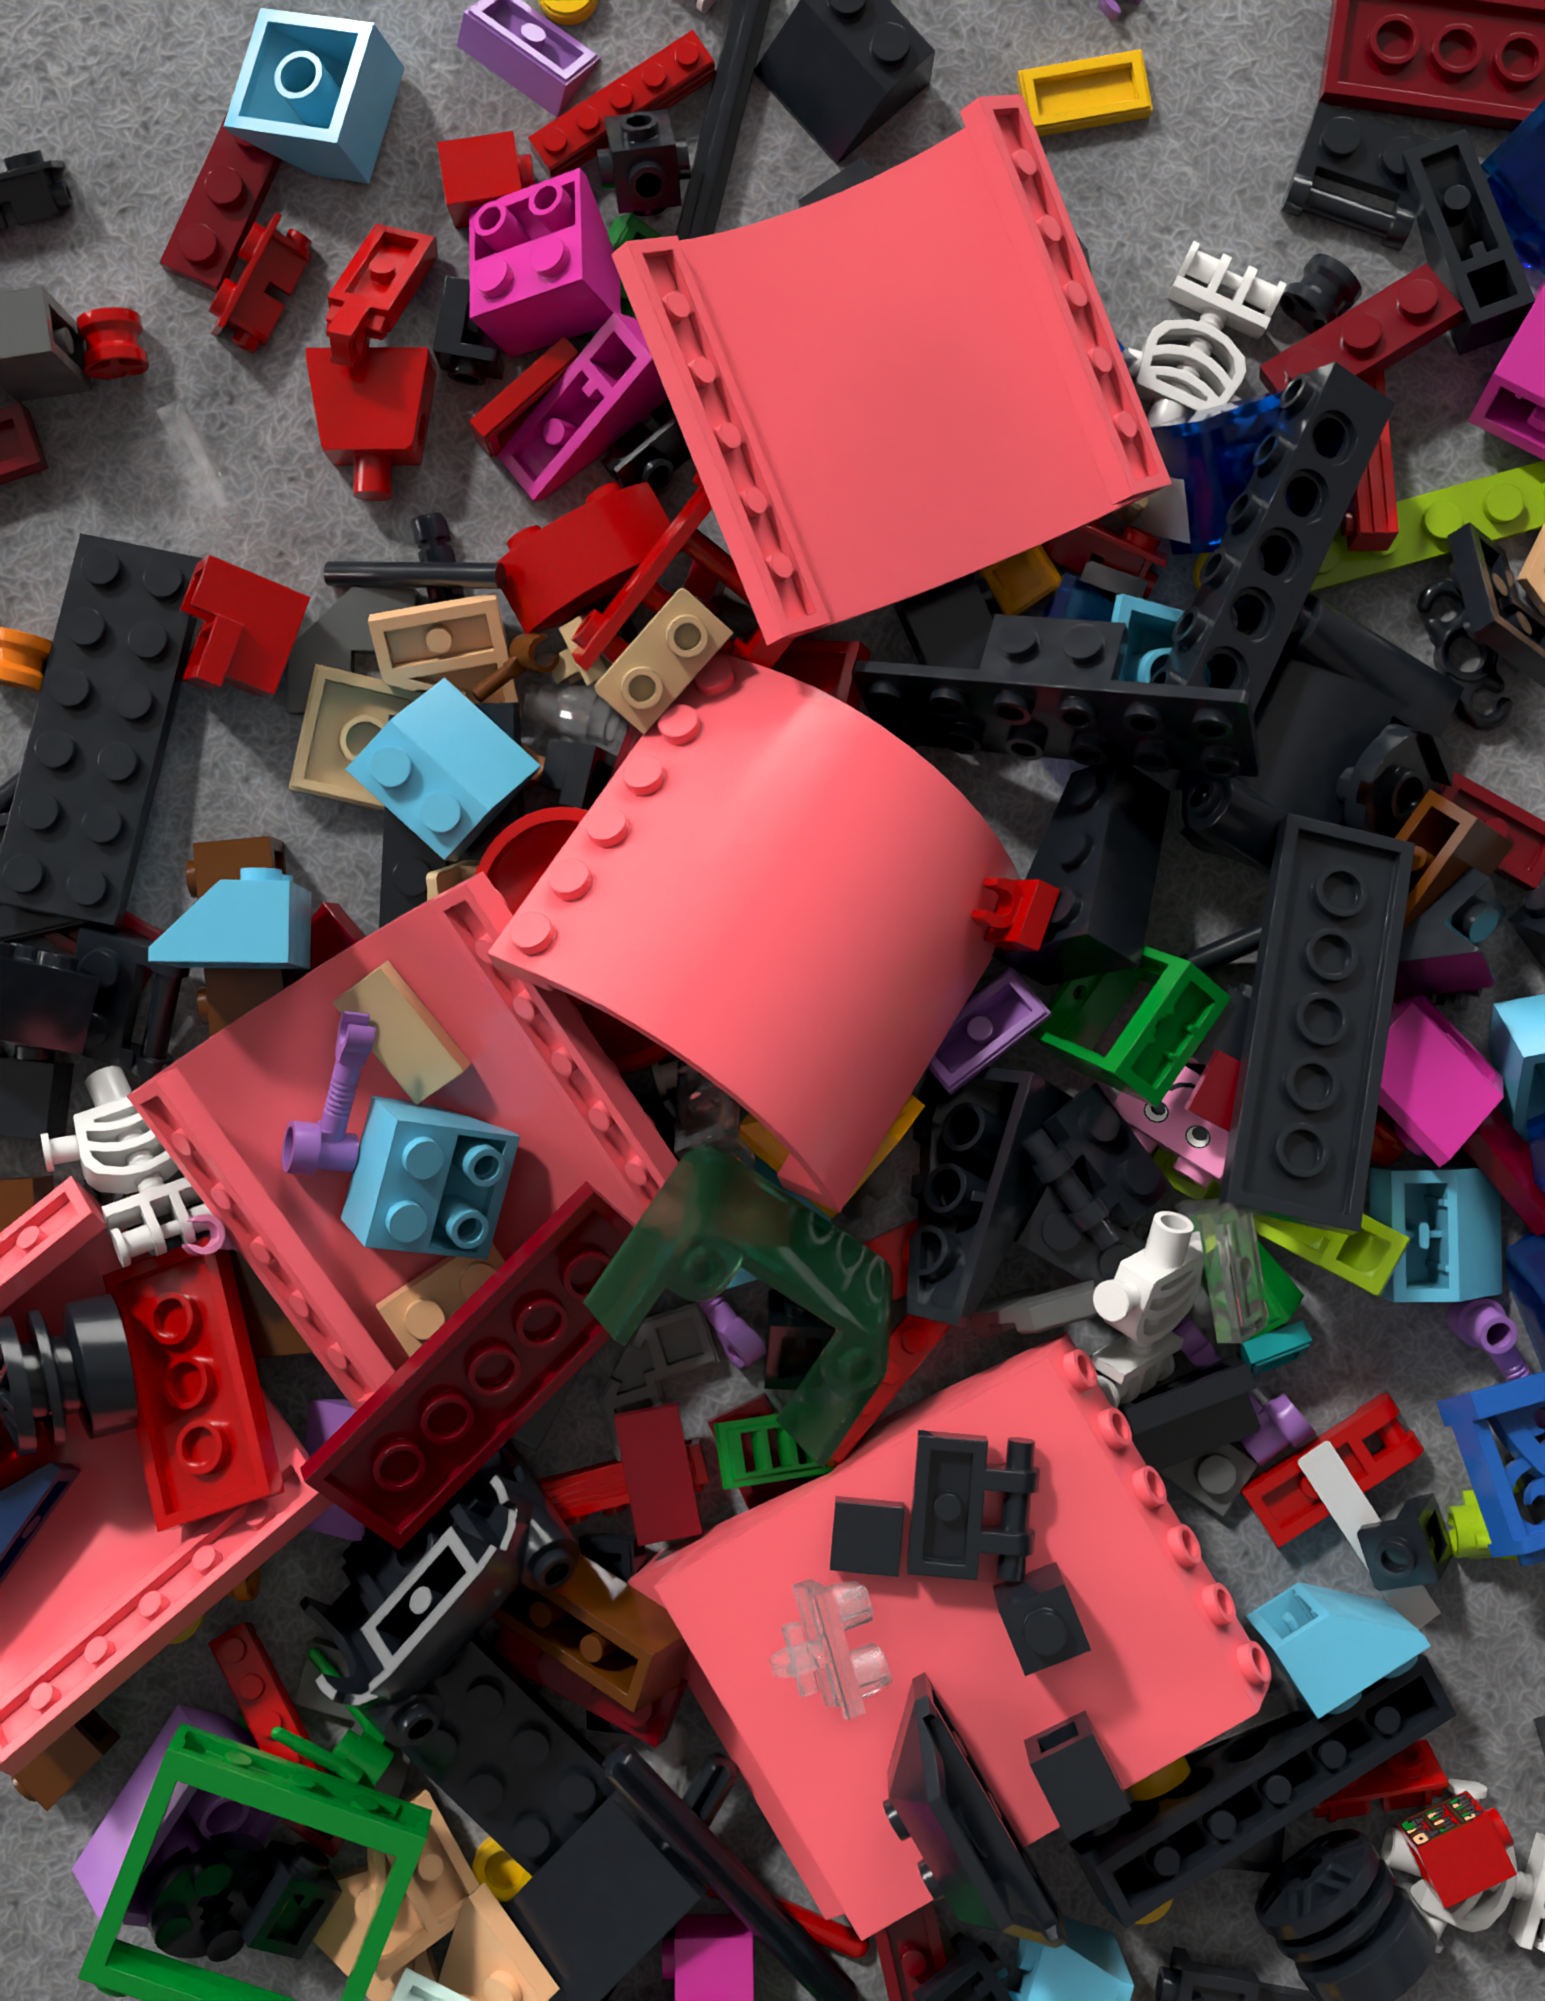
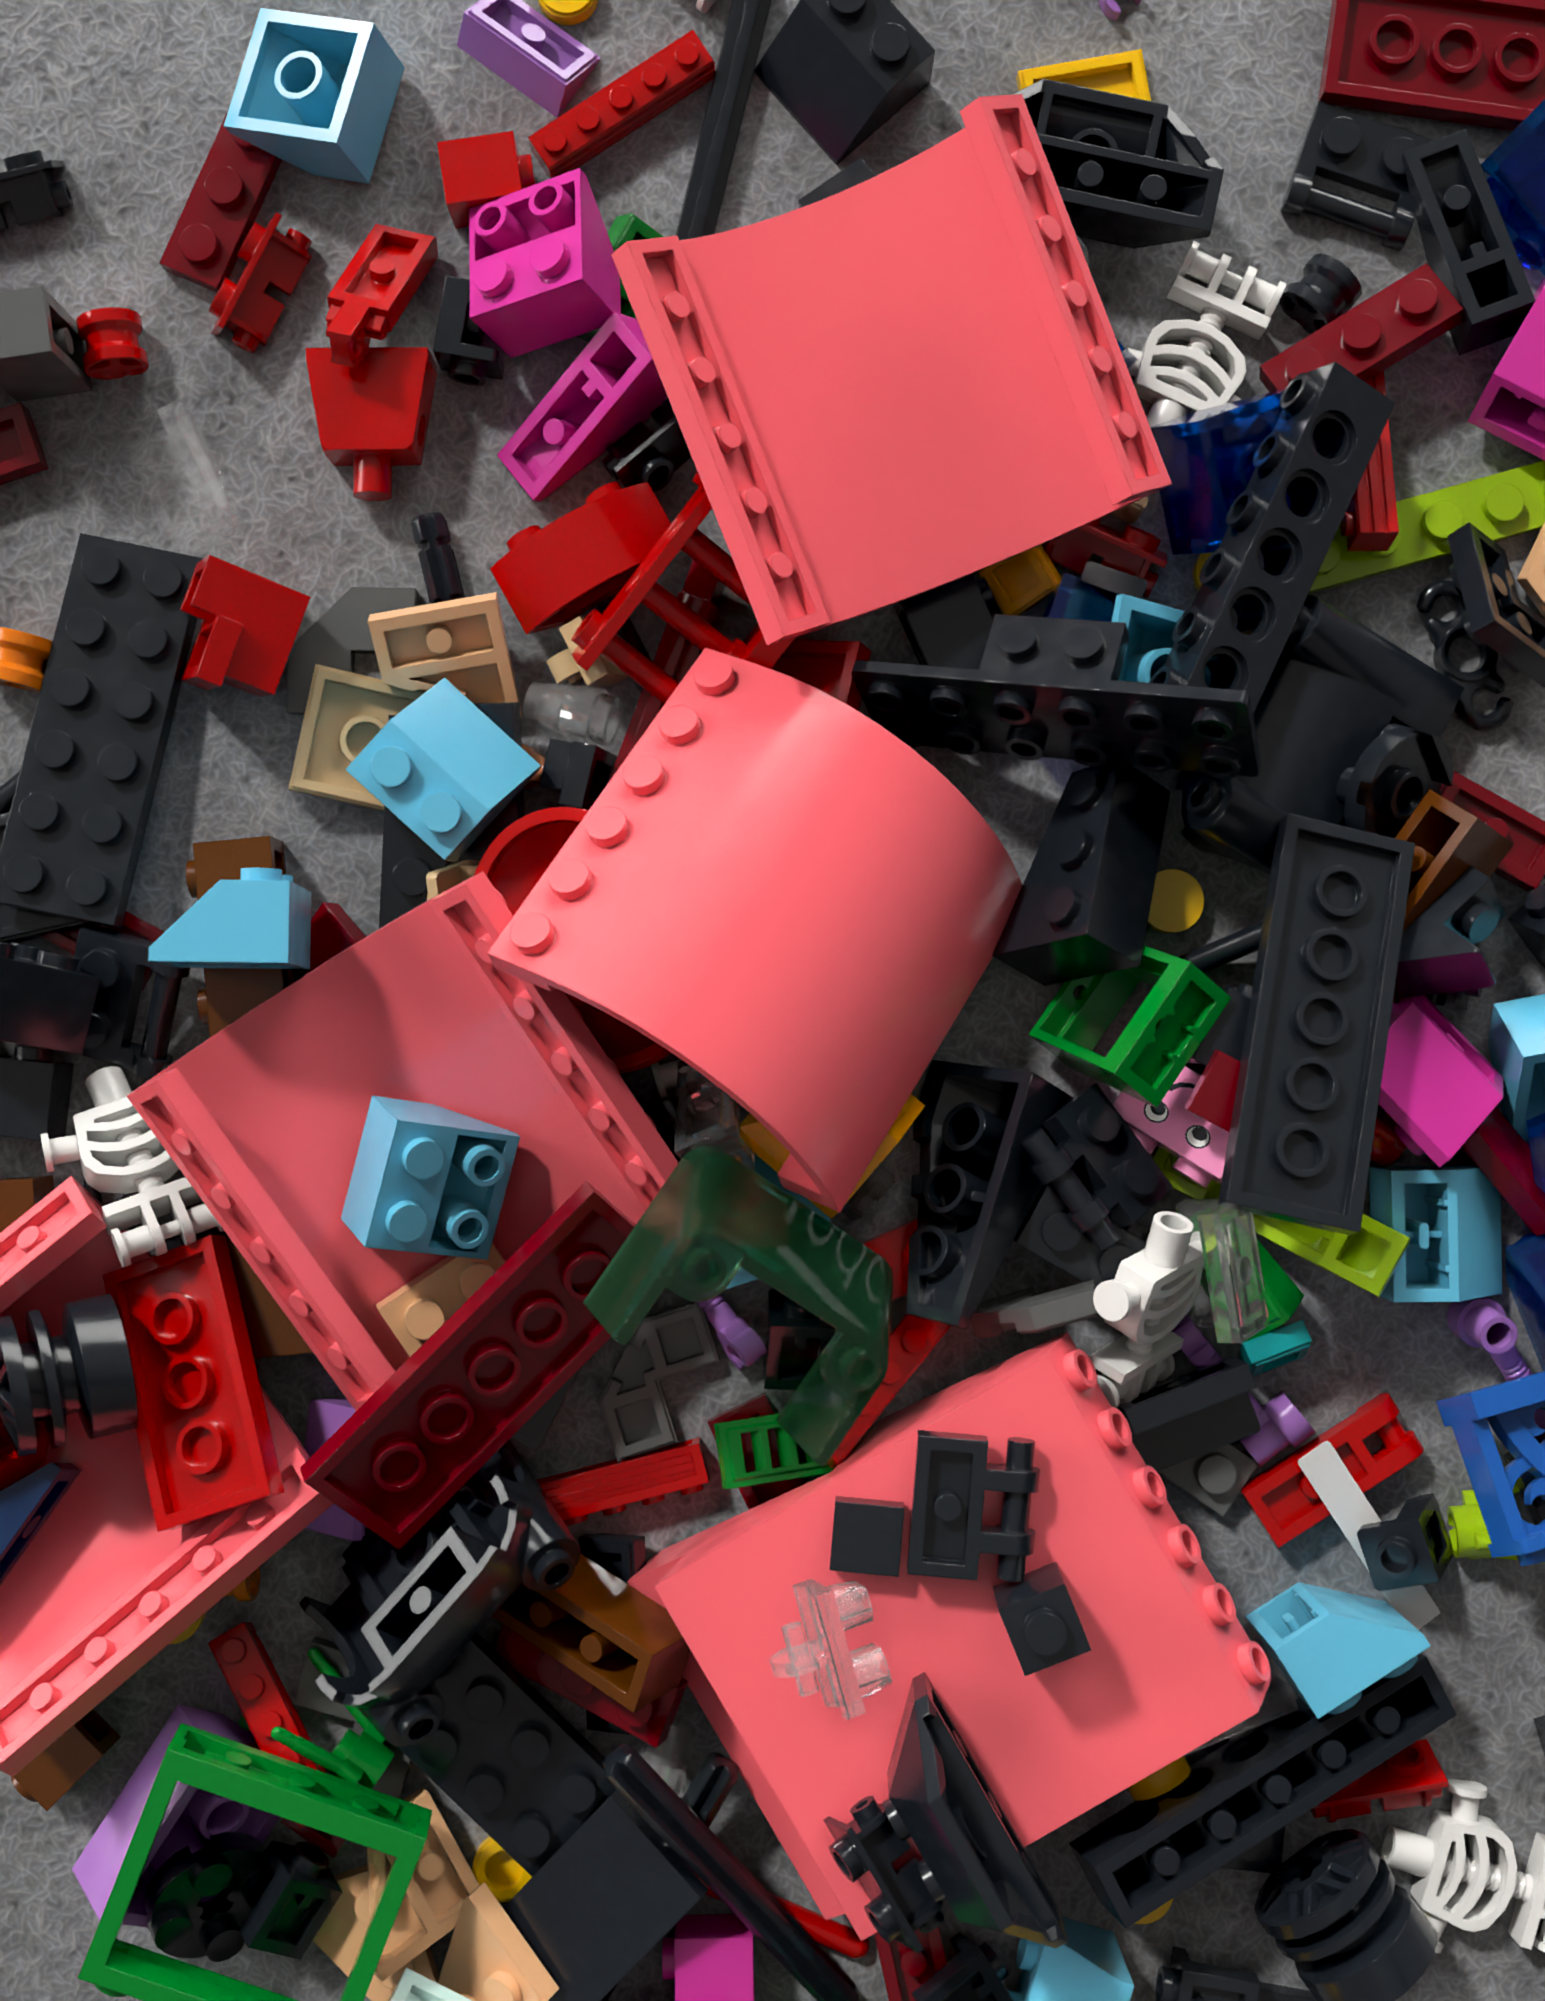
(218, 1239): bright pink hand -> none
(326, 1143): medium lavender brick -> none
(406, 1033): tan tile -> none
(415, 574): black bar -> none
(511, 407): red tile -> none
(521, 660): reddish brown hand -> none
(643, 162): black brick -> none
(658, 1474): dark red tile -> none
(662, 660): tan bracket -> none
(898, 1897): none -> black hinge
(987, 1029): medium lavender slope -> none
(1020, 913): red tile -> none
(1077, 1777): black brick -> none
(1124, 165): none -> black wedge
(1167, 513): white sticker -> none
(1175, 901): none -> yellow tile
(1459, 1848): red brick -> none

